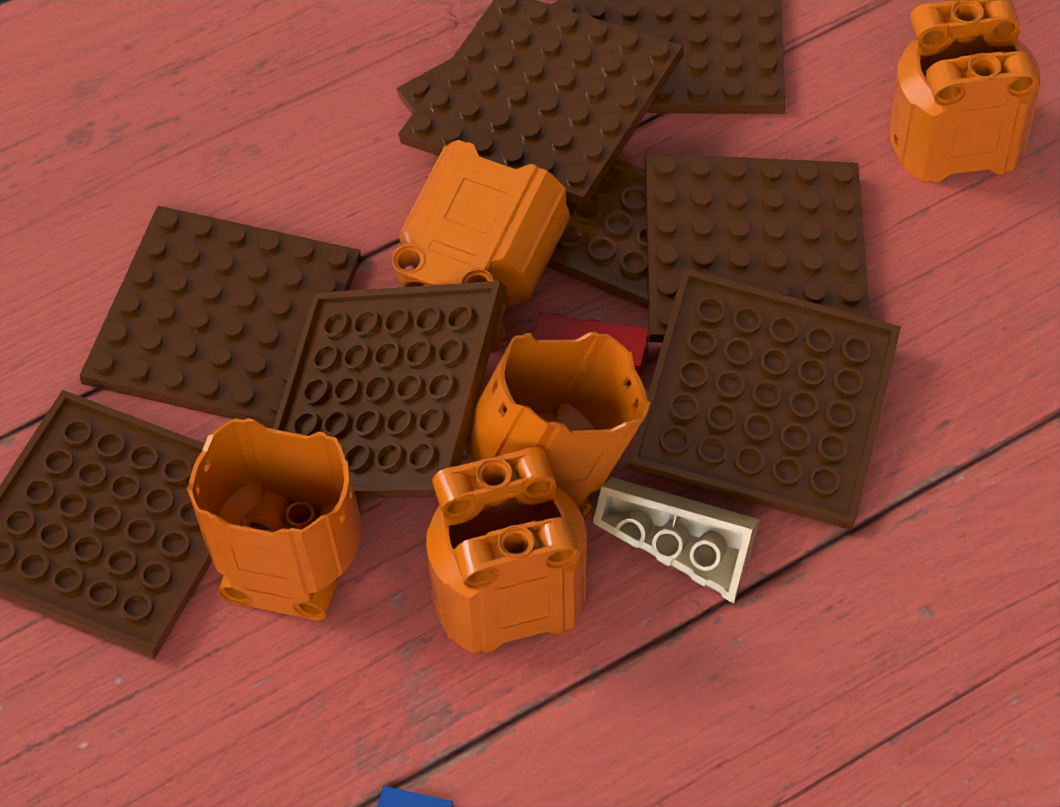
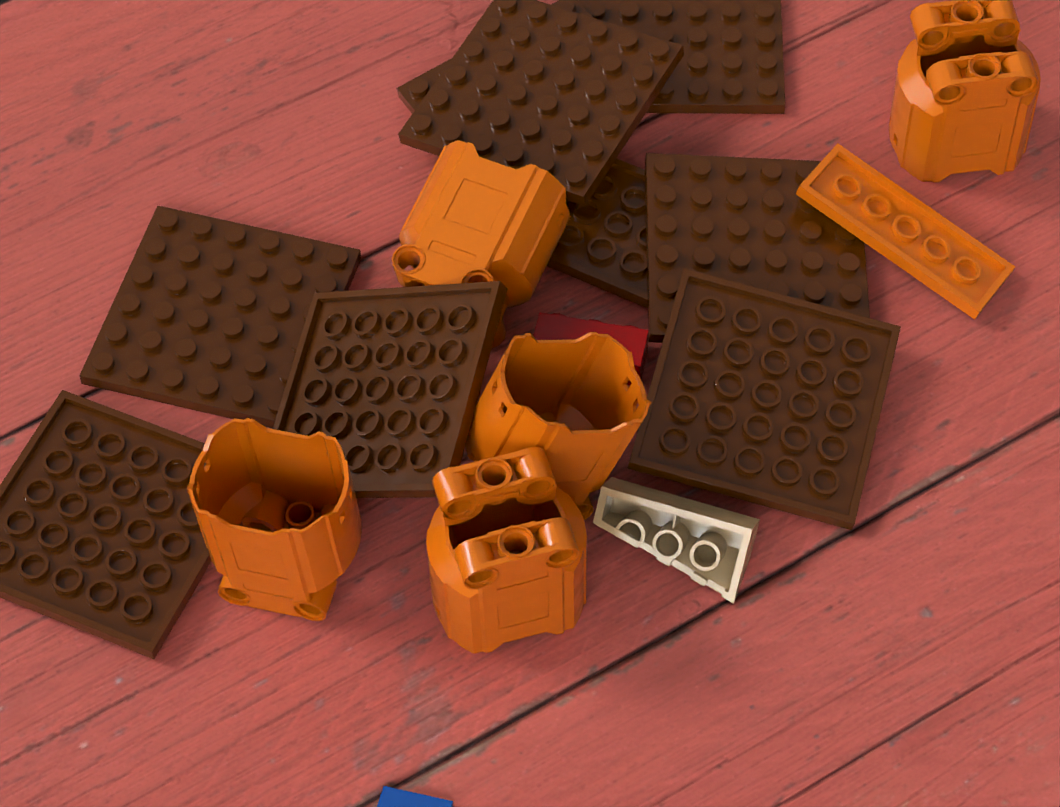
(905, 230): none -> orange plate

